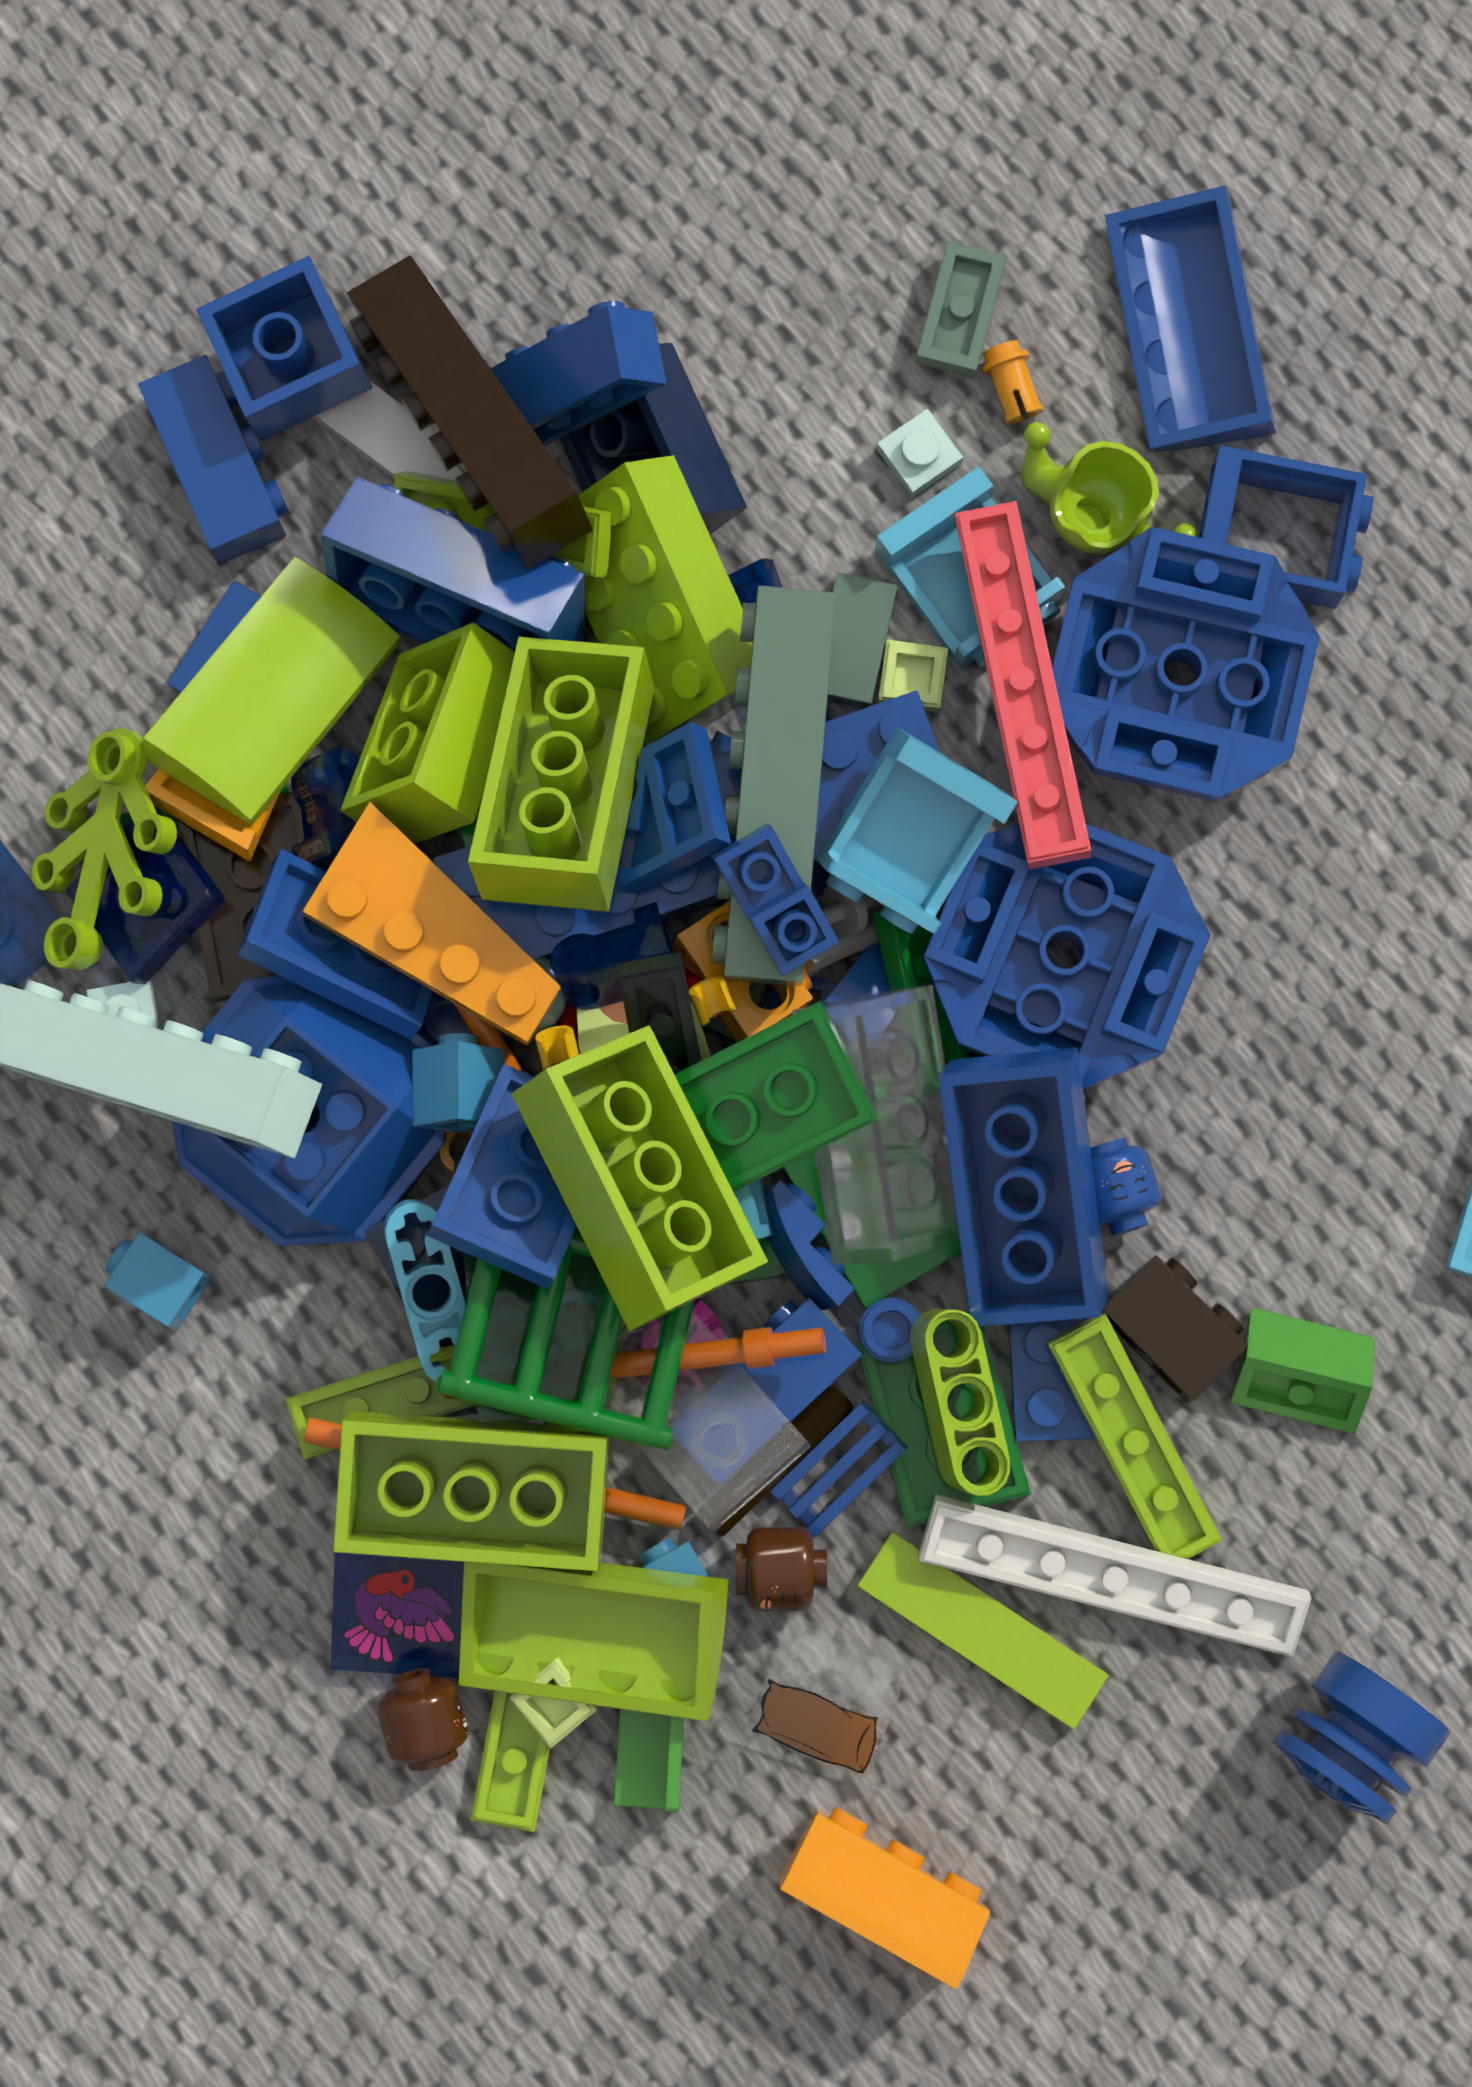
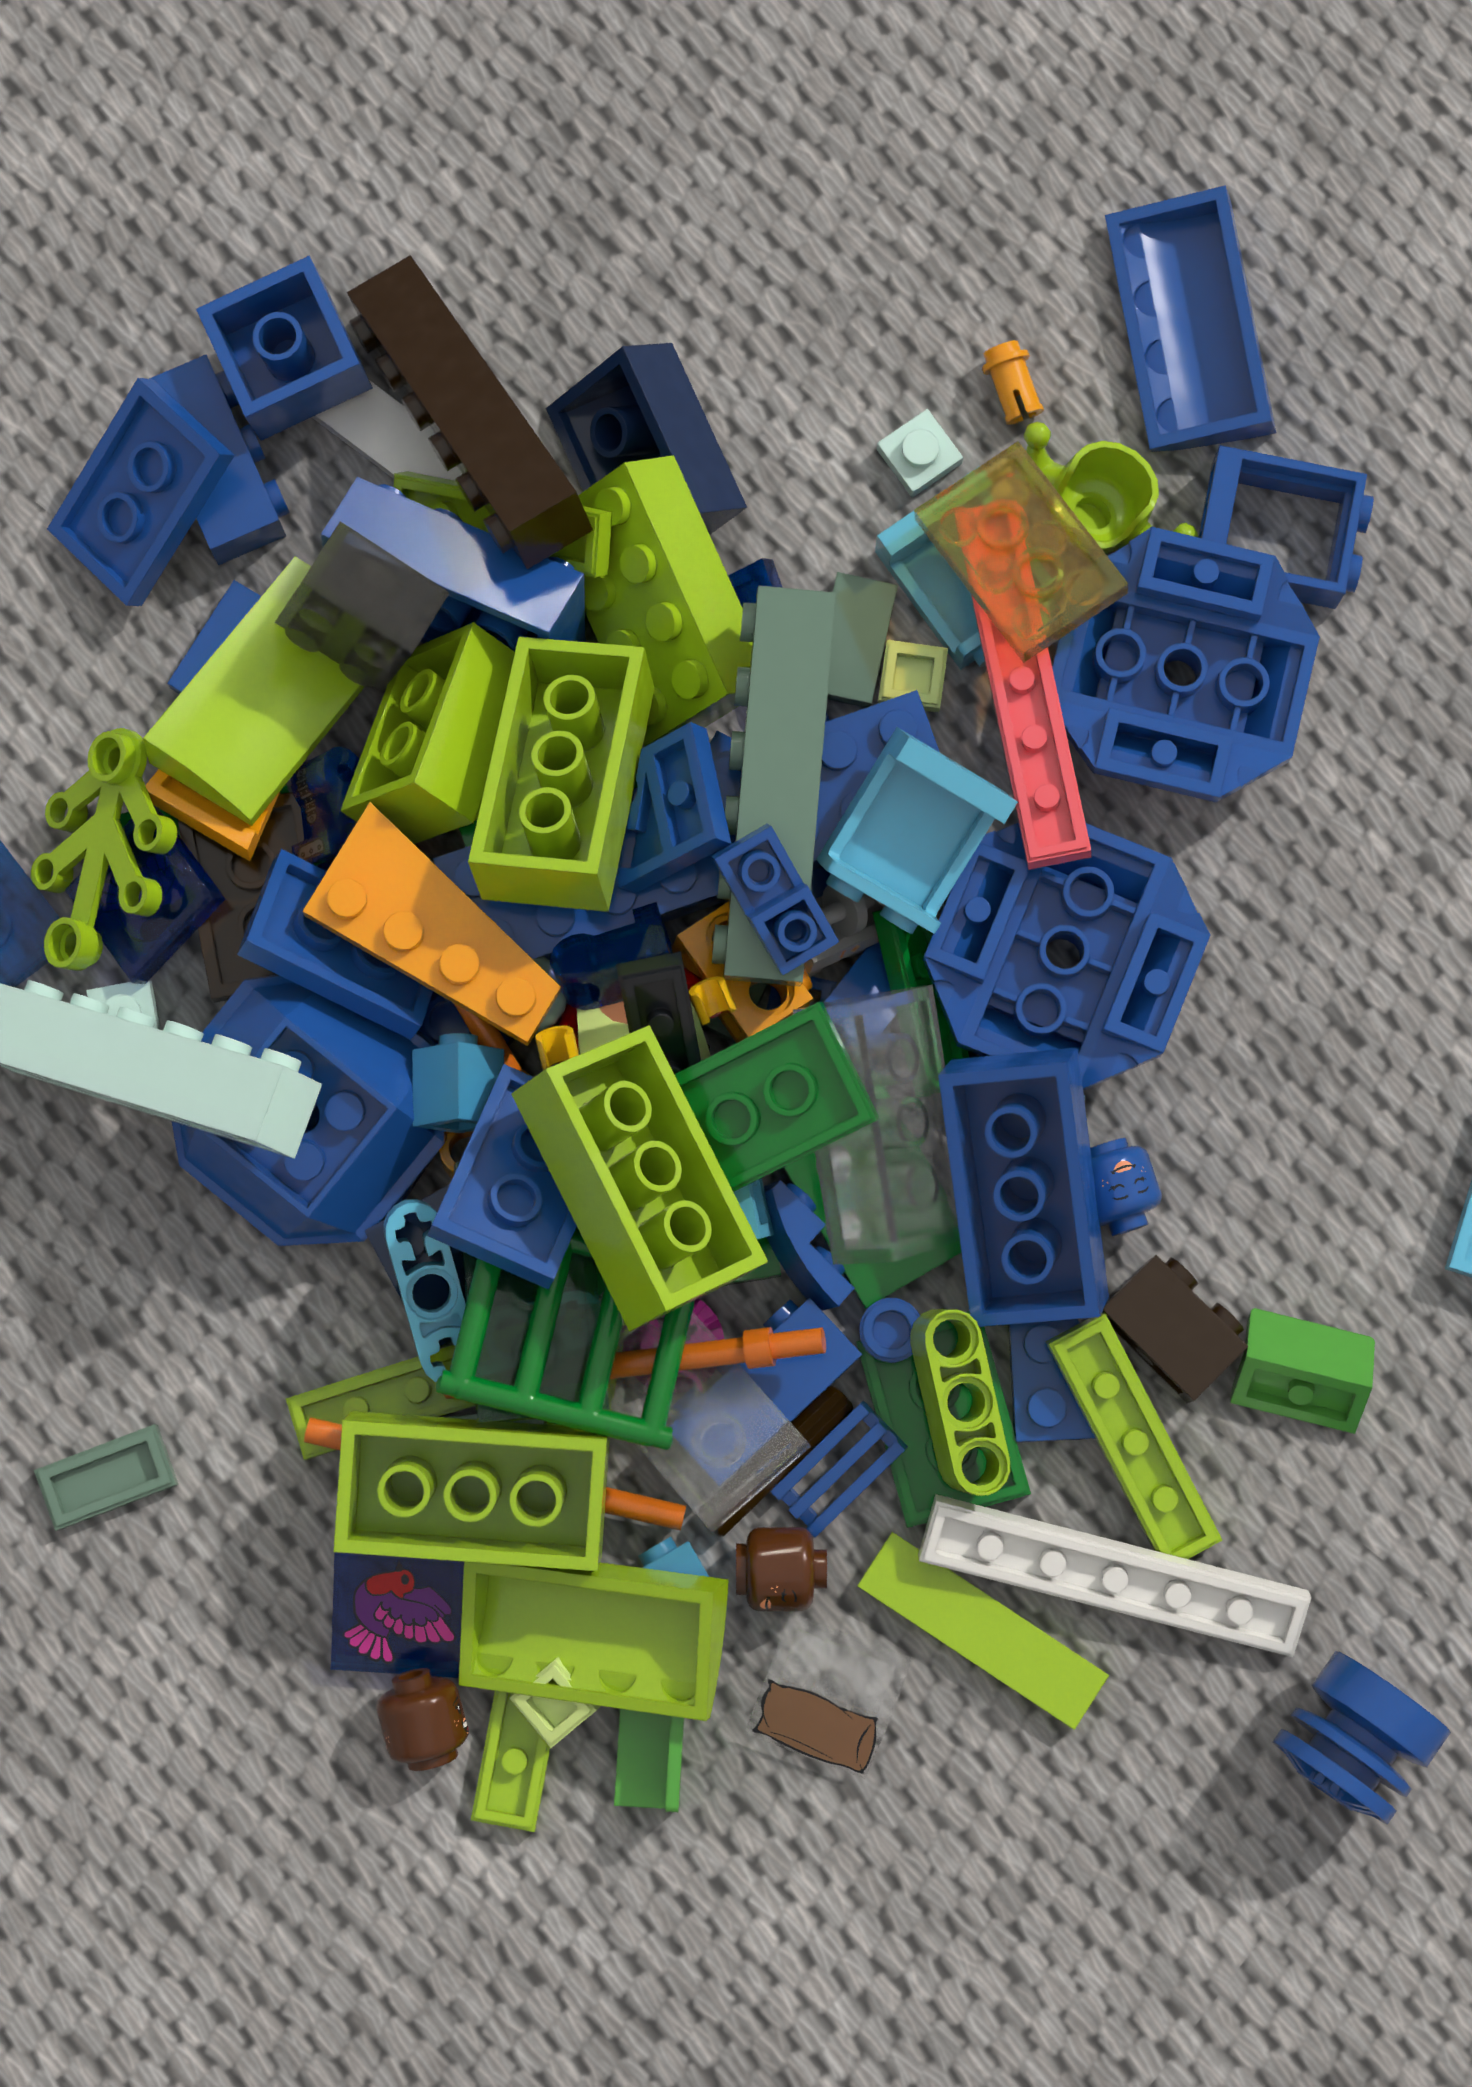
(106, 1477): none -> sand green tile
(140, 492): none -> blue plate
(155, 1280): dark azure brick -> none
(361, 608): none -> clear smoke brick
(584, 369): blue brick -> none
(886, 1895): light orange slope -> none
(961, 309): sand green plate -> none
(1021, 551): none -> clear yellow plate

